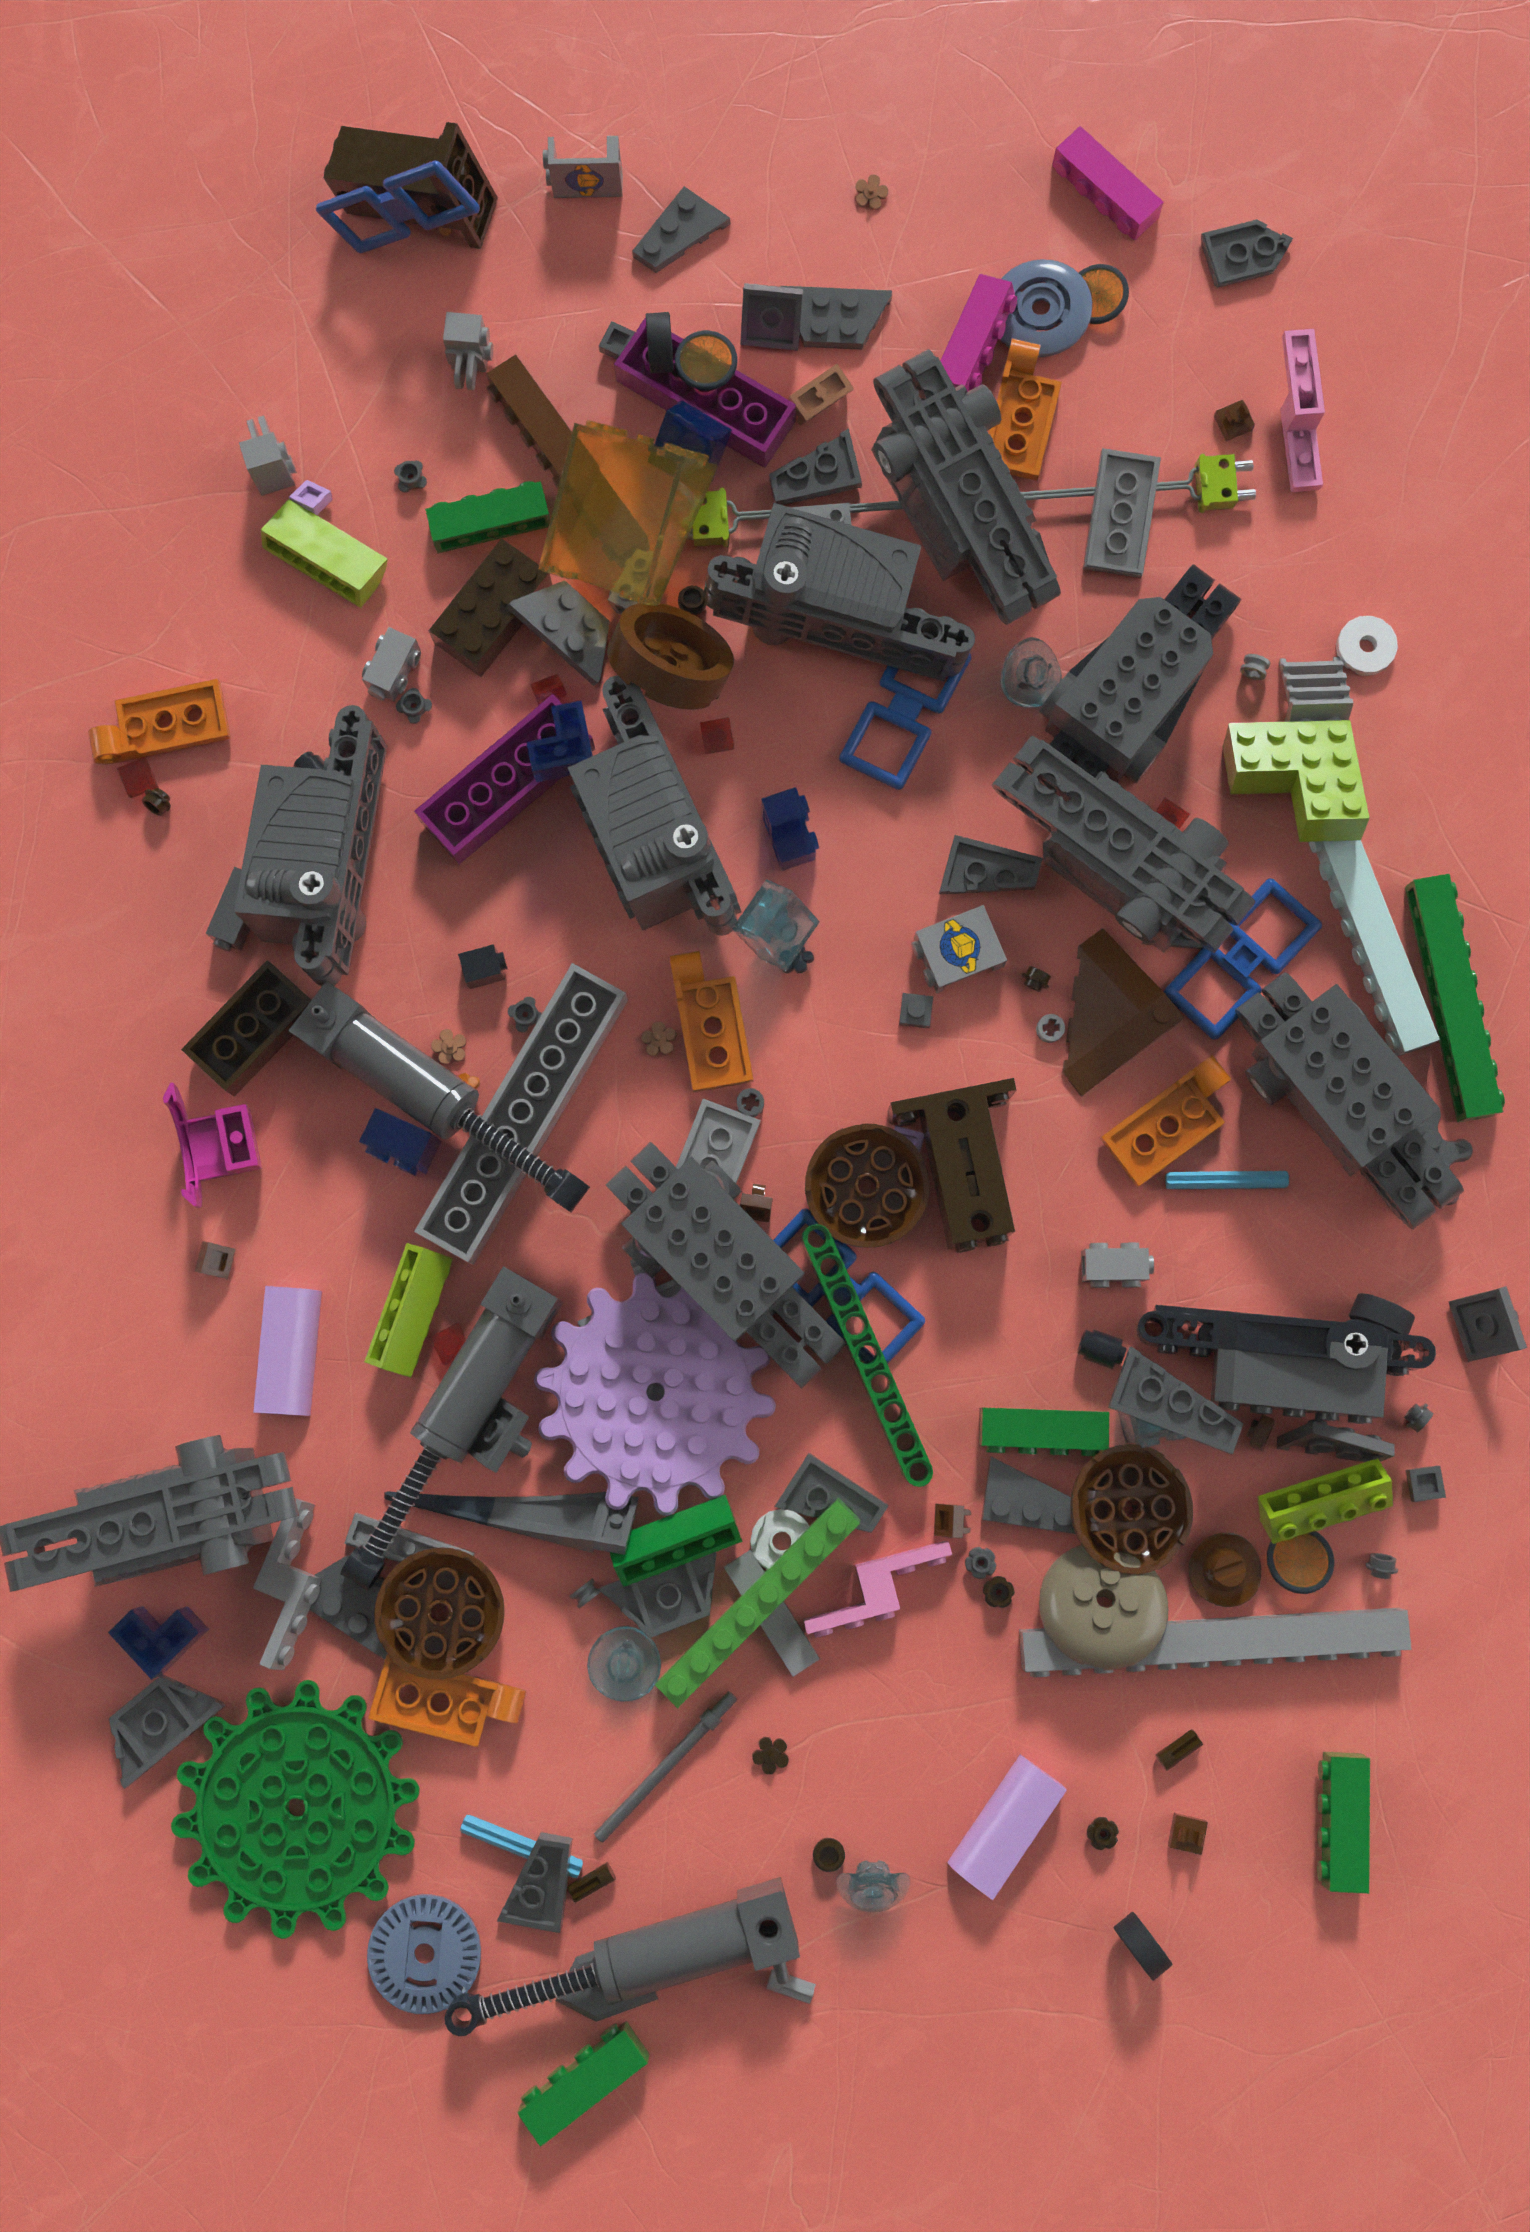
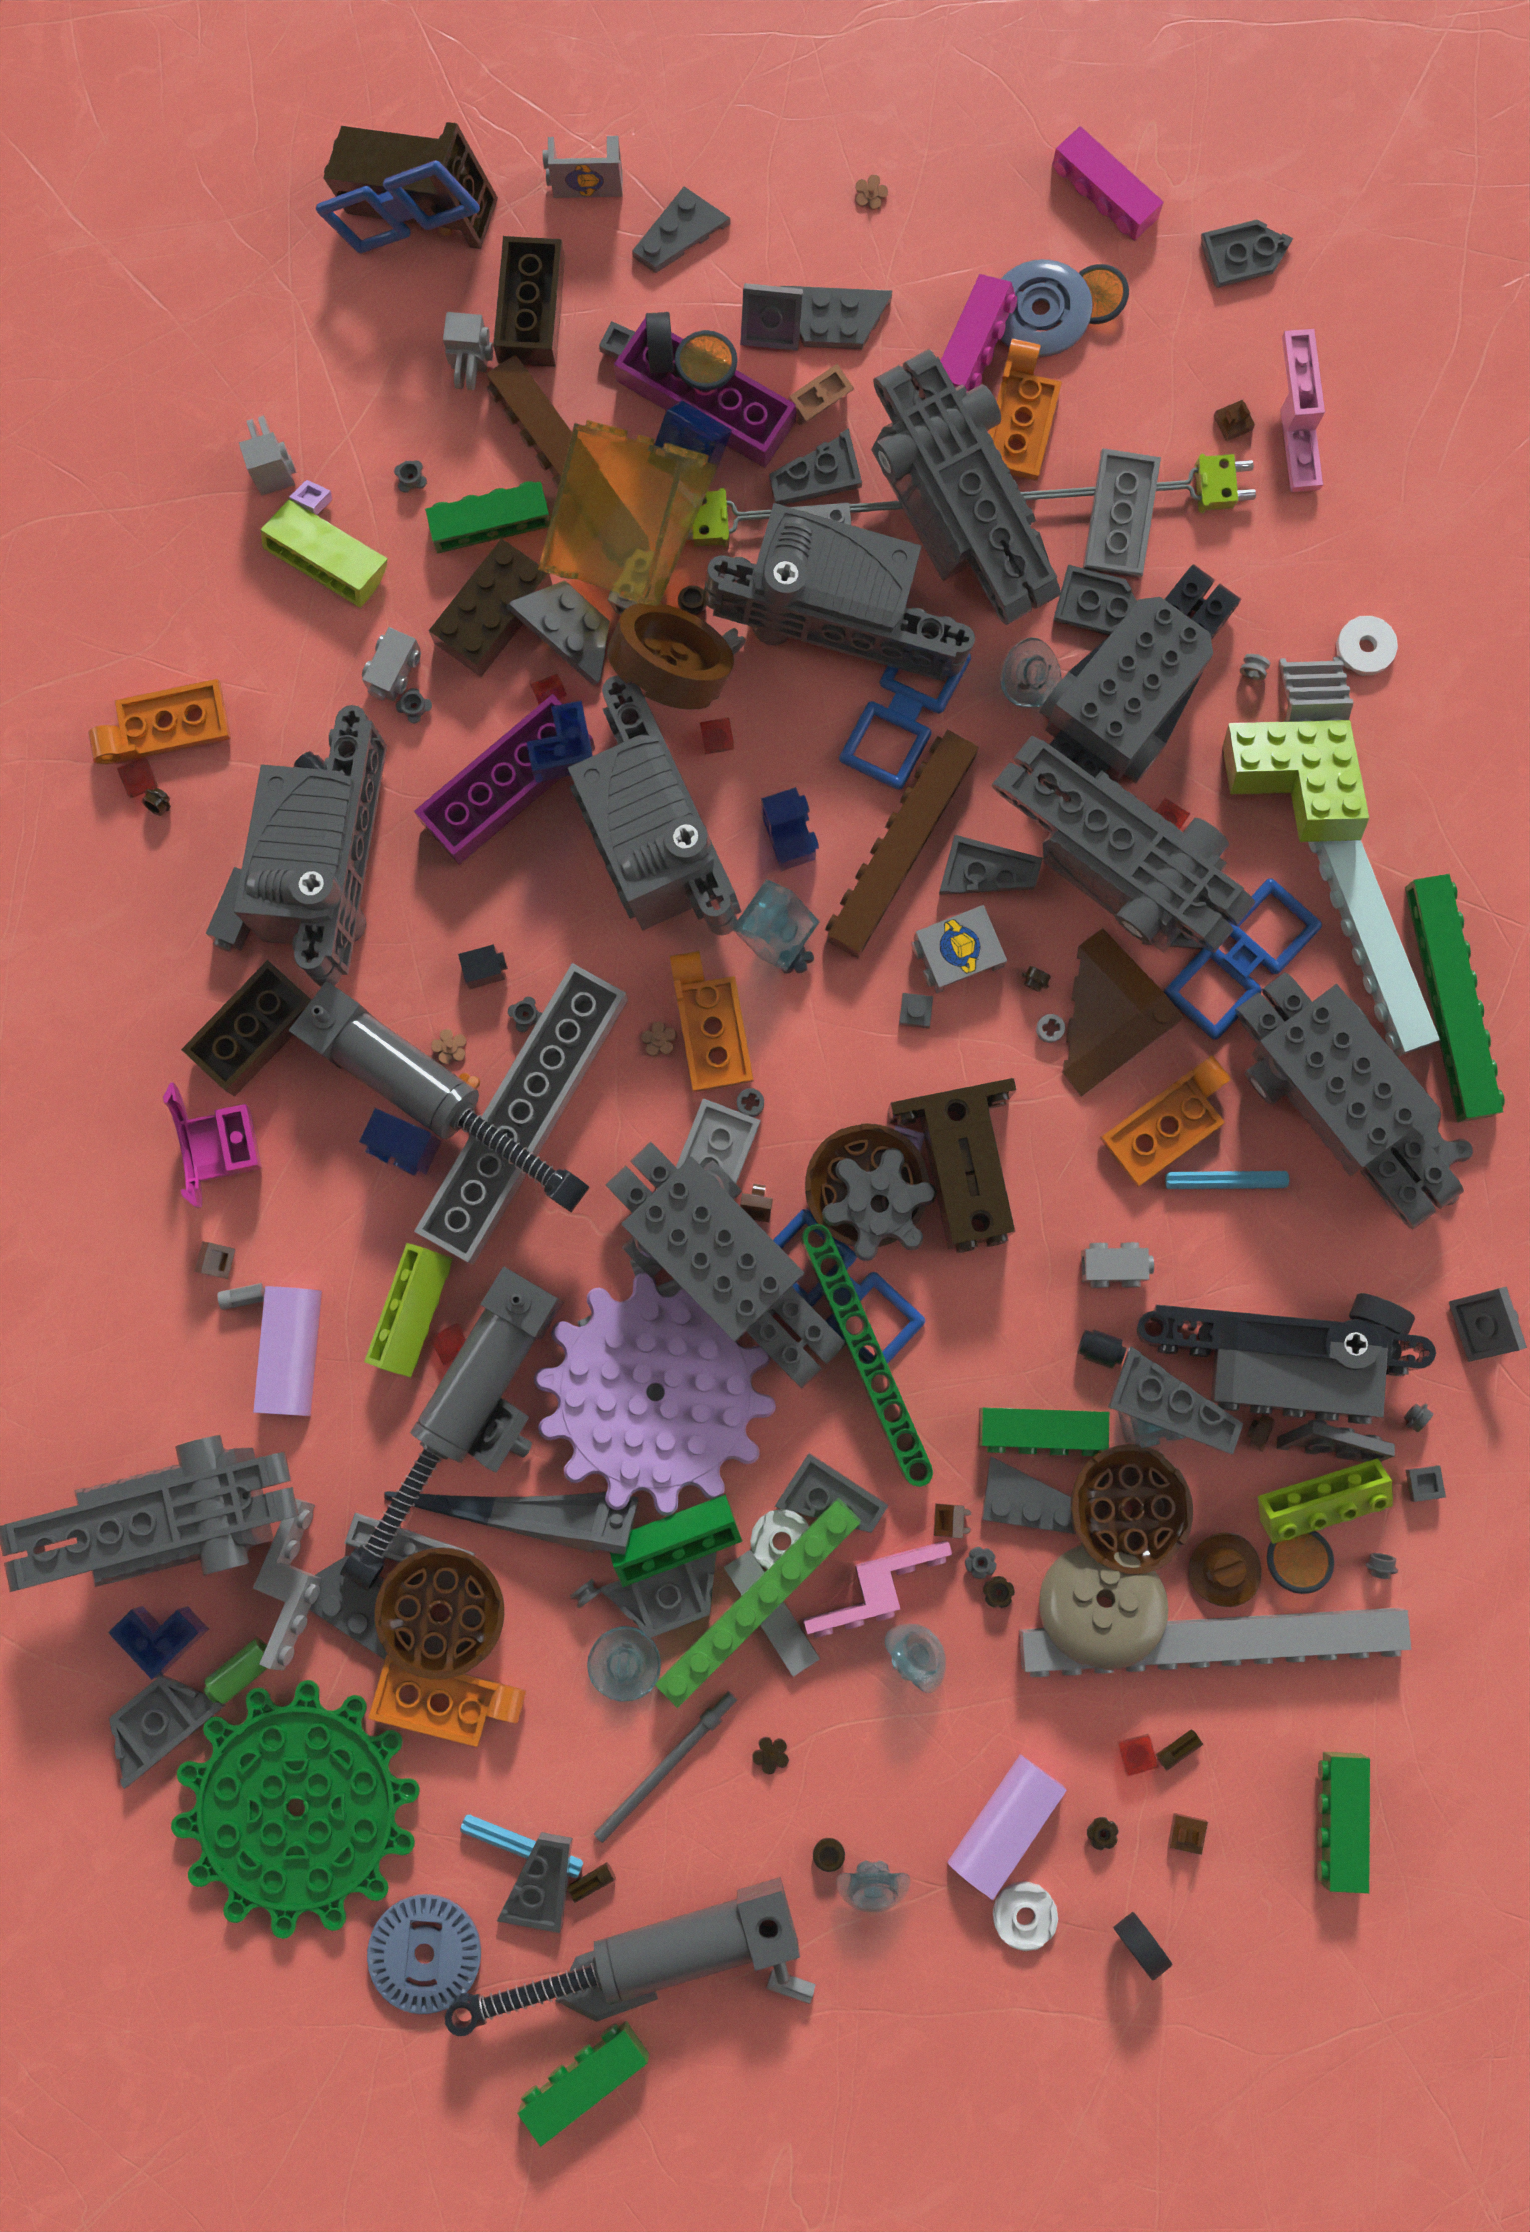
(236, 1672): none -> bright green brick
(241, 1296): none -> light grey piece
(529, 300): none -> dark brown brick
(733, 640): none -> light grey bush
(875, 1226): none -> dark grey plate
(902, 843): none -> reddish brown brick
(917, 1655): none -> clear light blue hat
(1013, 1899): none -> white tile
(1093, 600): none -> dark grey tile
(1137, 1754): none -> clear red plate

